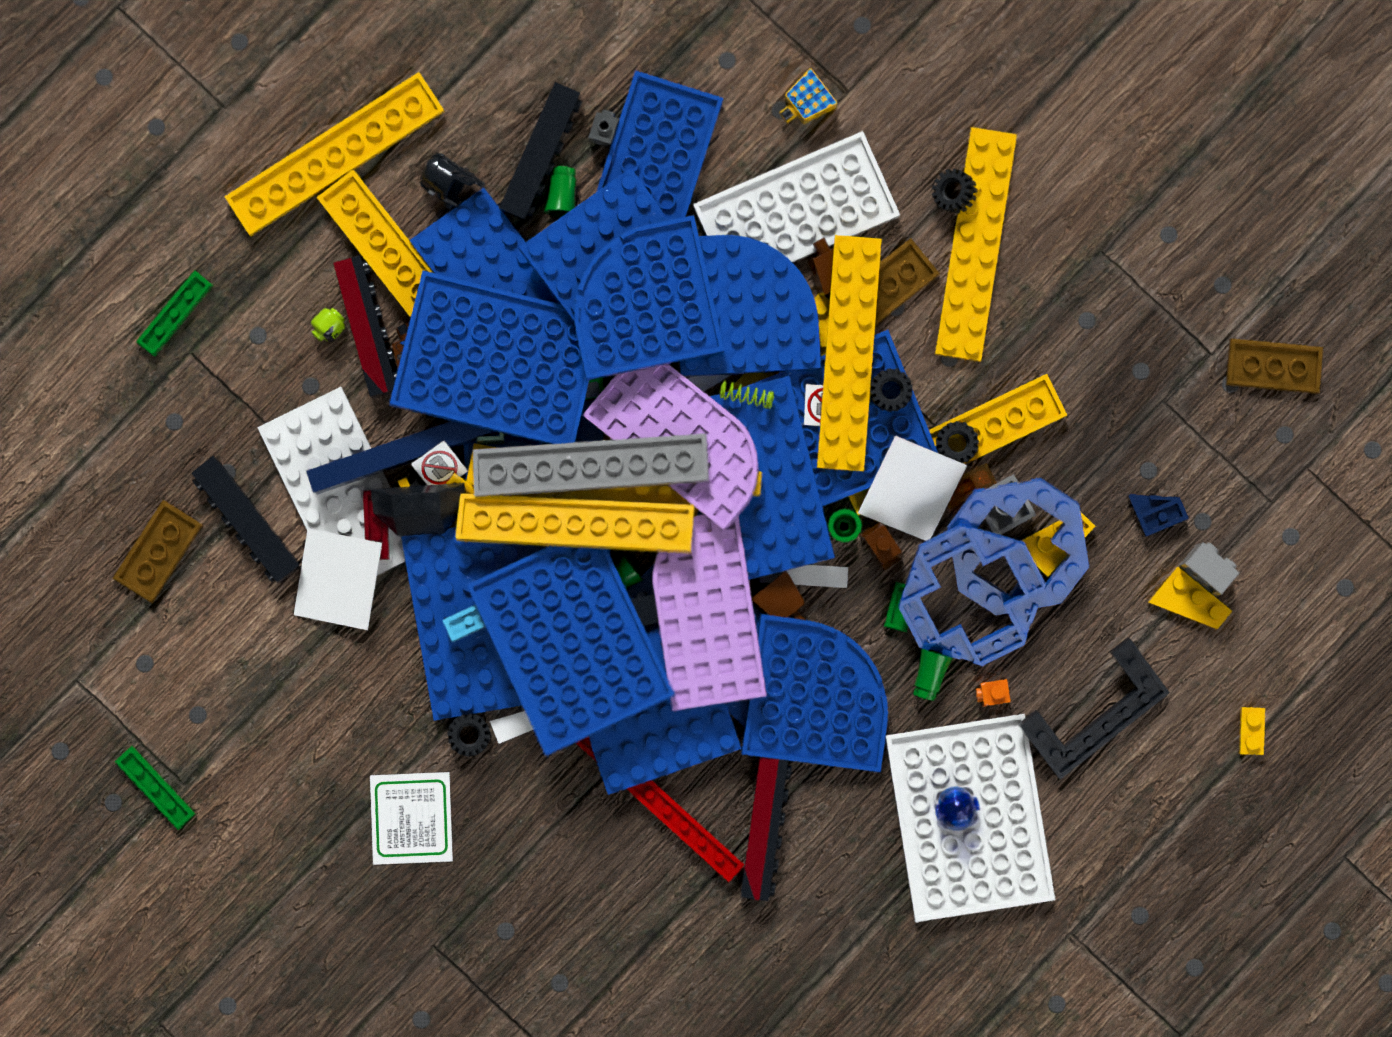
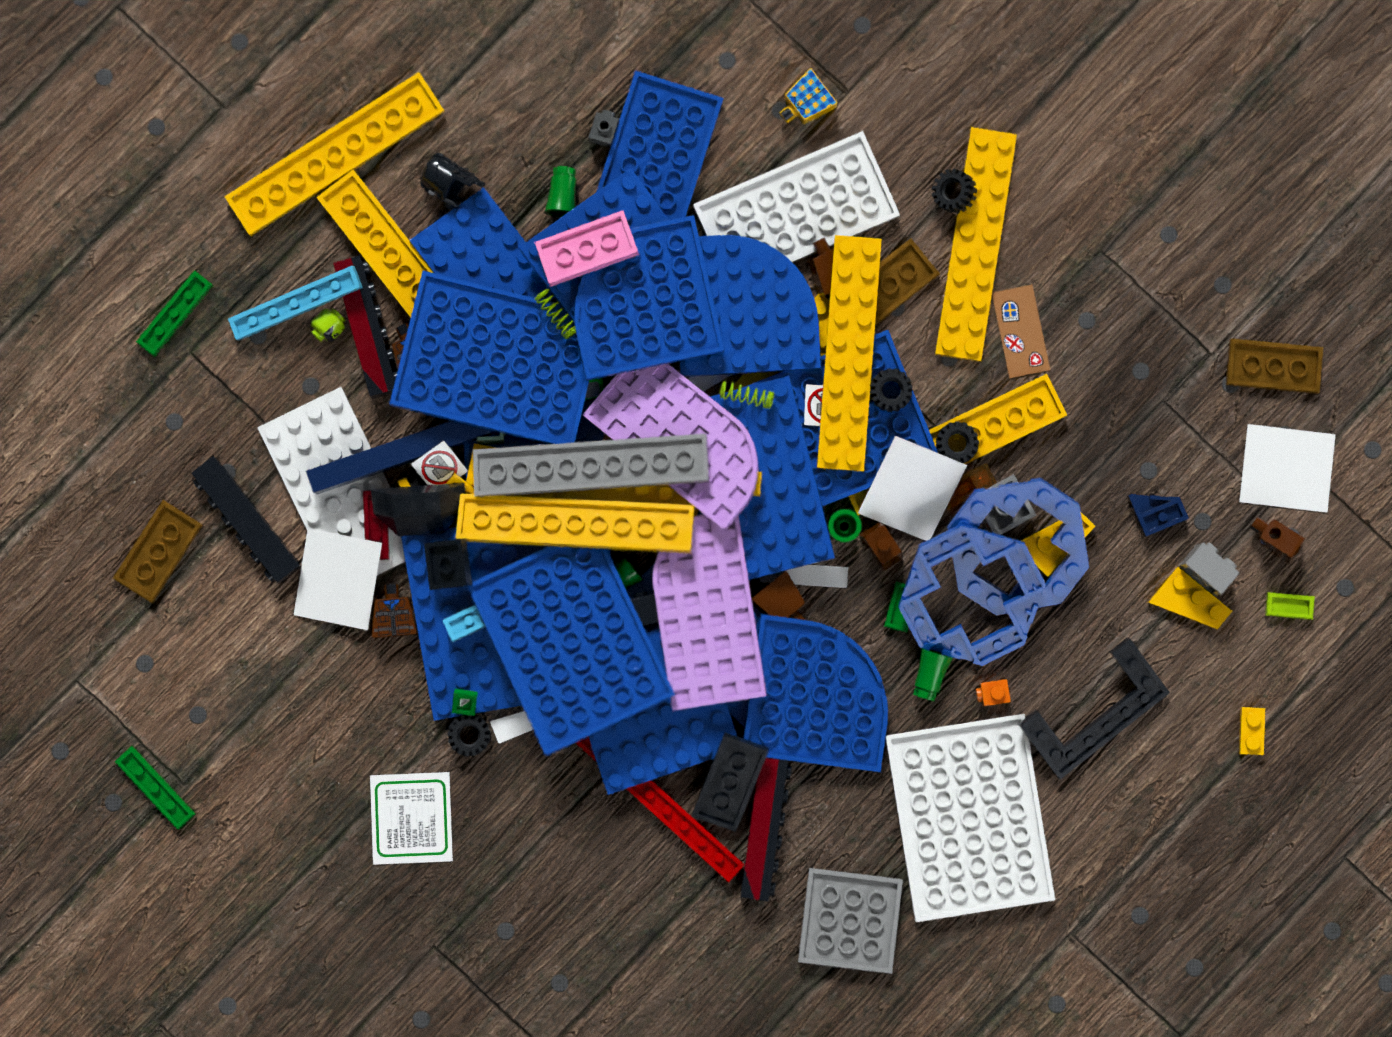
(295, 303): none -> medium azure plate
(393, 615): none -> torso
(448, 564): none -> black hinge
(464, 702): none -> green tile
(540, 152): black brick -> none
(570, 332): none -> lime piece
(586, 248): none -> bright pink plate
(730, 781): none -> black plate
(850, 920): none -> light grey plate
(956, 808): clear blue plant -> none
(1020, 331): none -> medium nougat sticker
(1285, 546): none -> reddish brown torso
(1287, 468): none -> white sticker
(1289, 606): none -> lime tile

